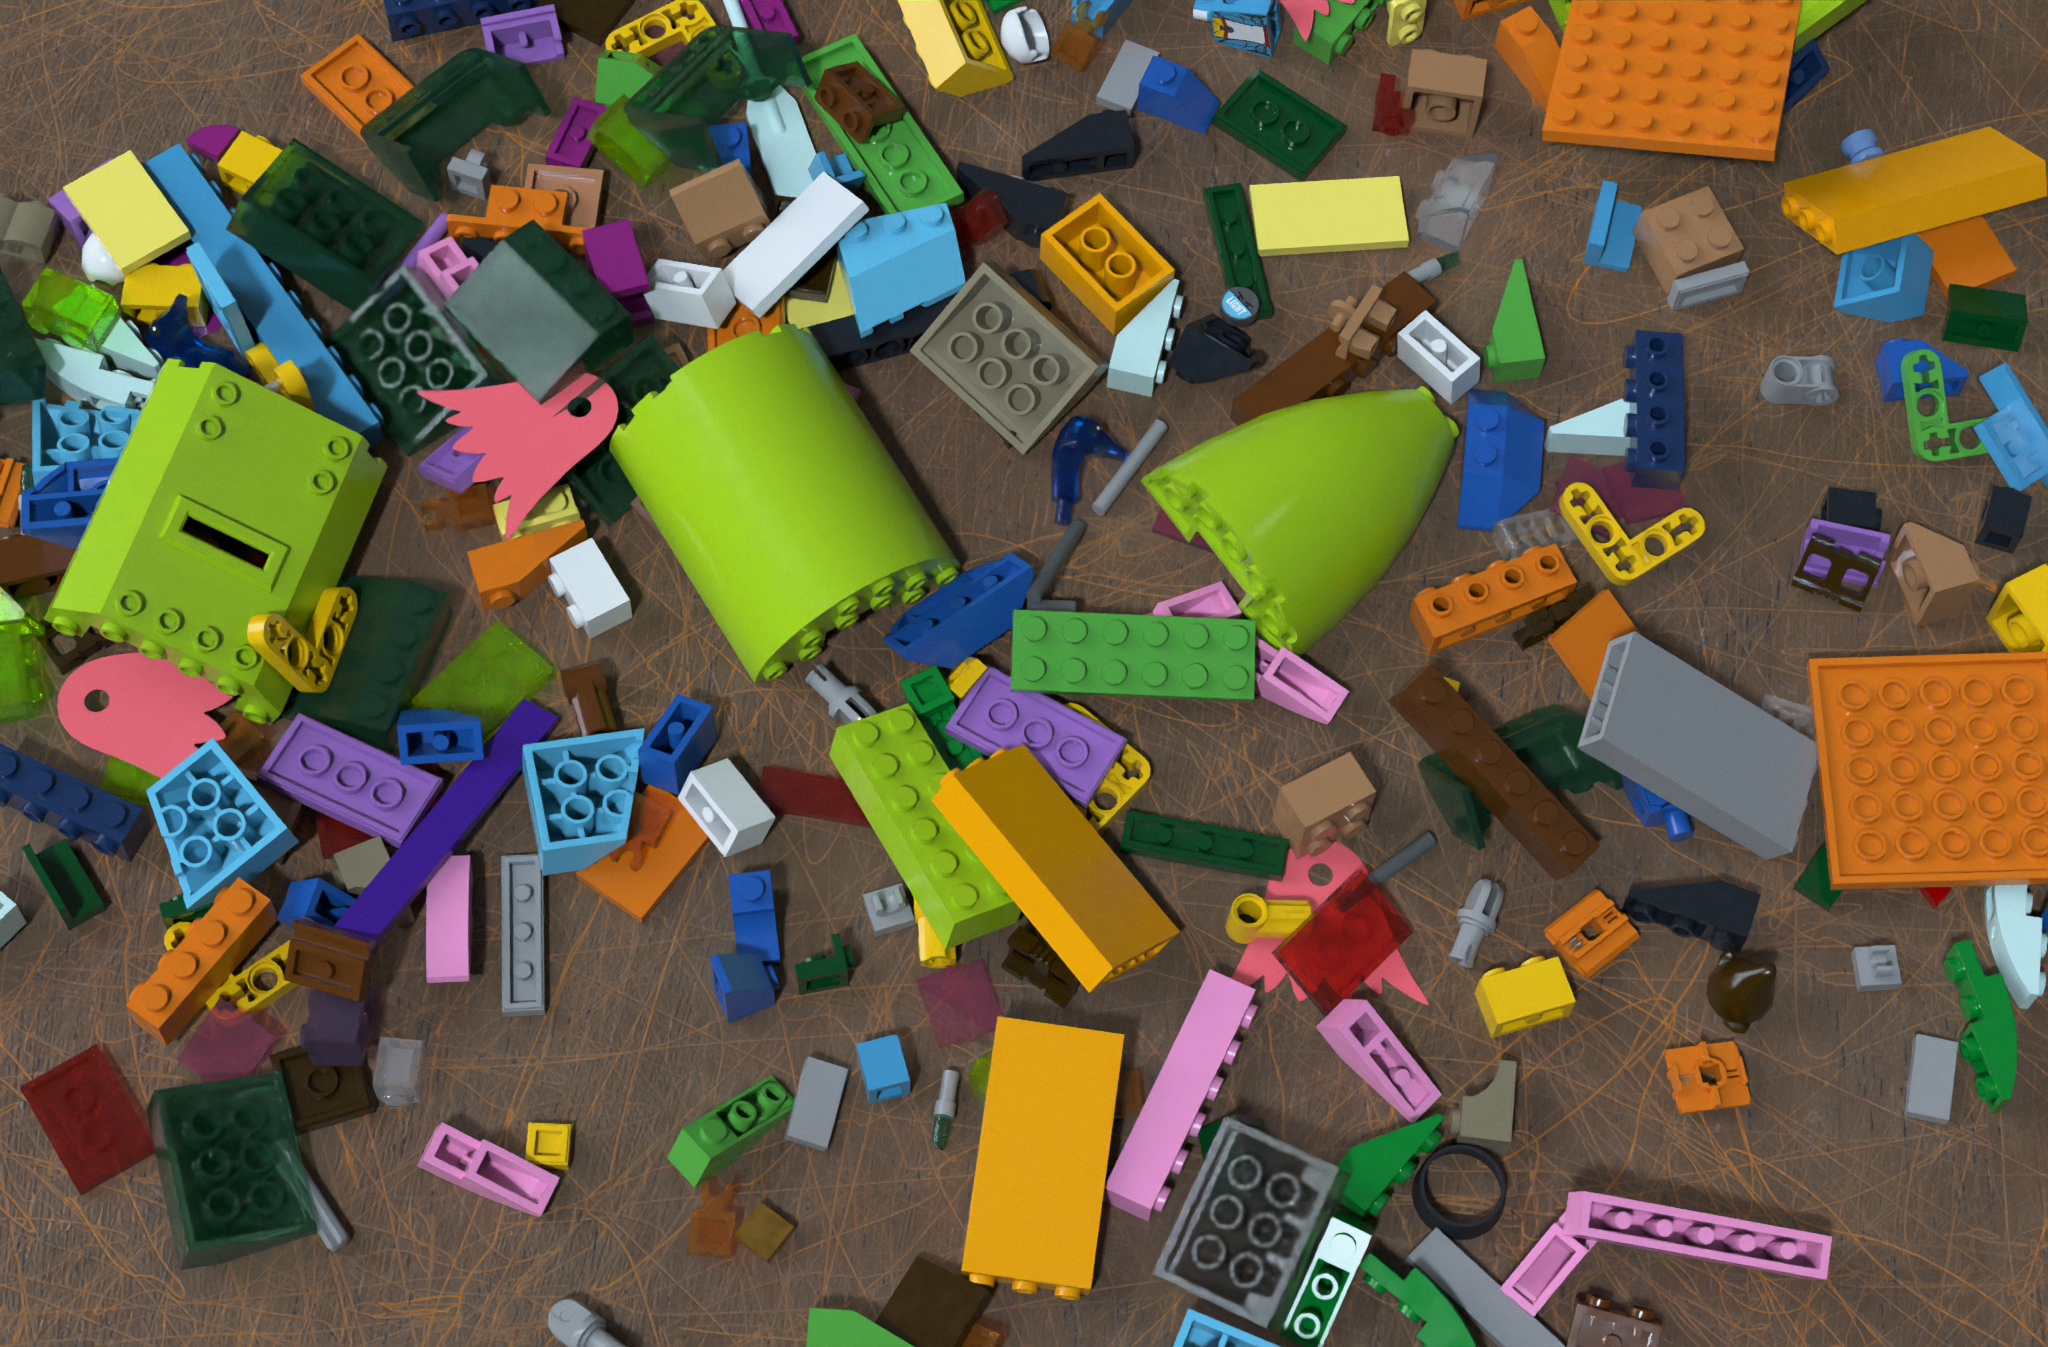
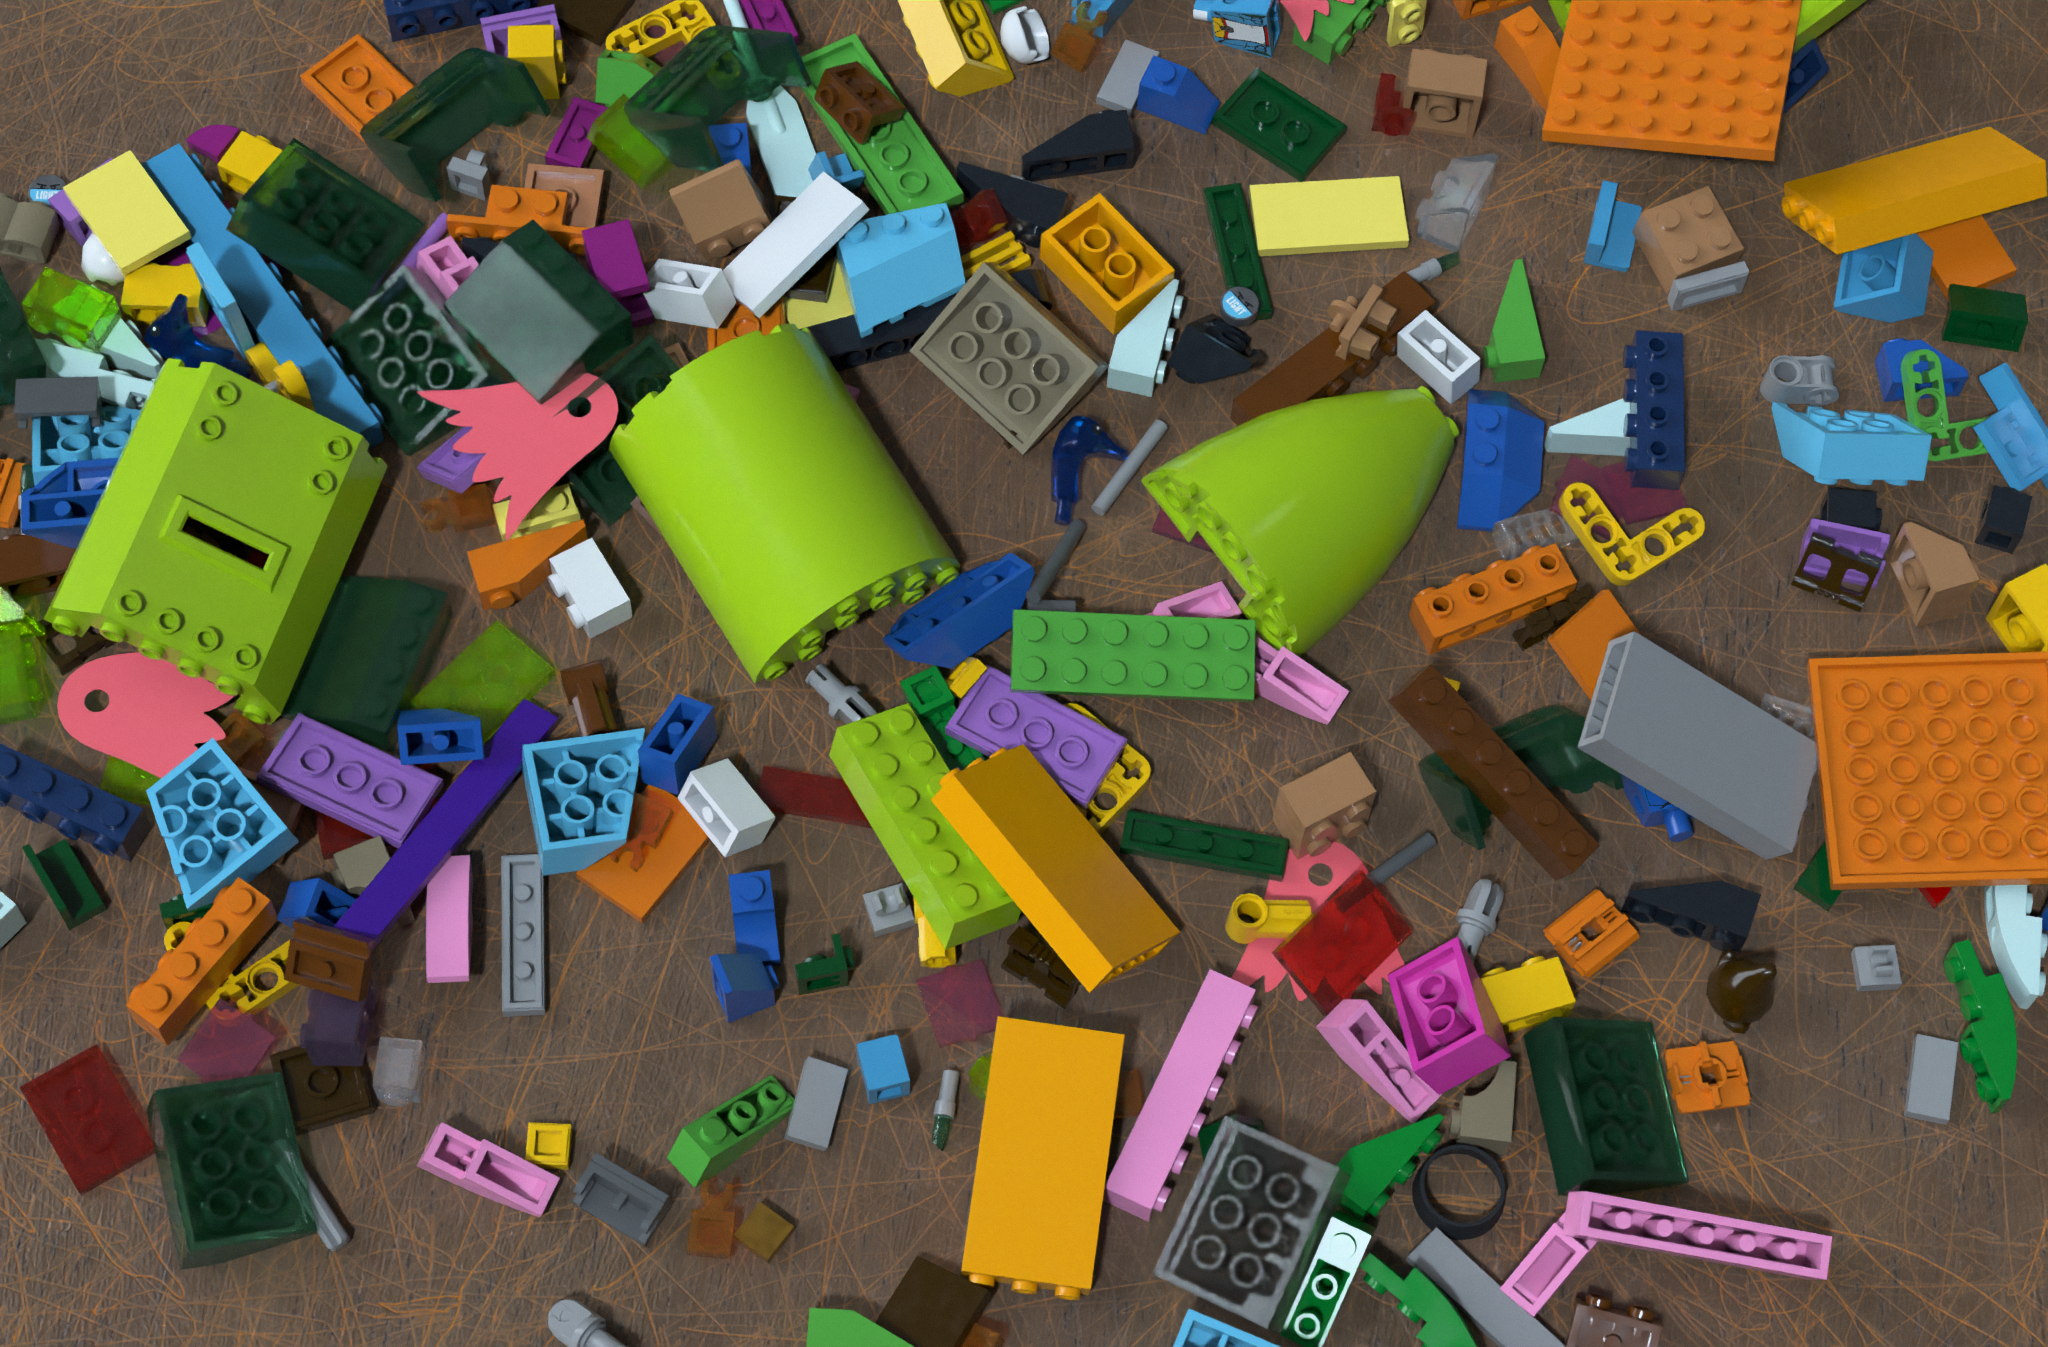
(45, 187): none -> tile
(57, 398): none -> dark grey hinge
(333, 613): yellow beam -> none
(541, 54): none -> yellow brick
(621, 1200): none -> dark grey hinge
(996, 251): none -> yellow tile
(1447, 1017): none -> dark pink slope
(1604, 1105): none -> clear green slope
(1852, 446): none -> medium azure wedge
(1861, 146): medium blue wheel -> none

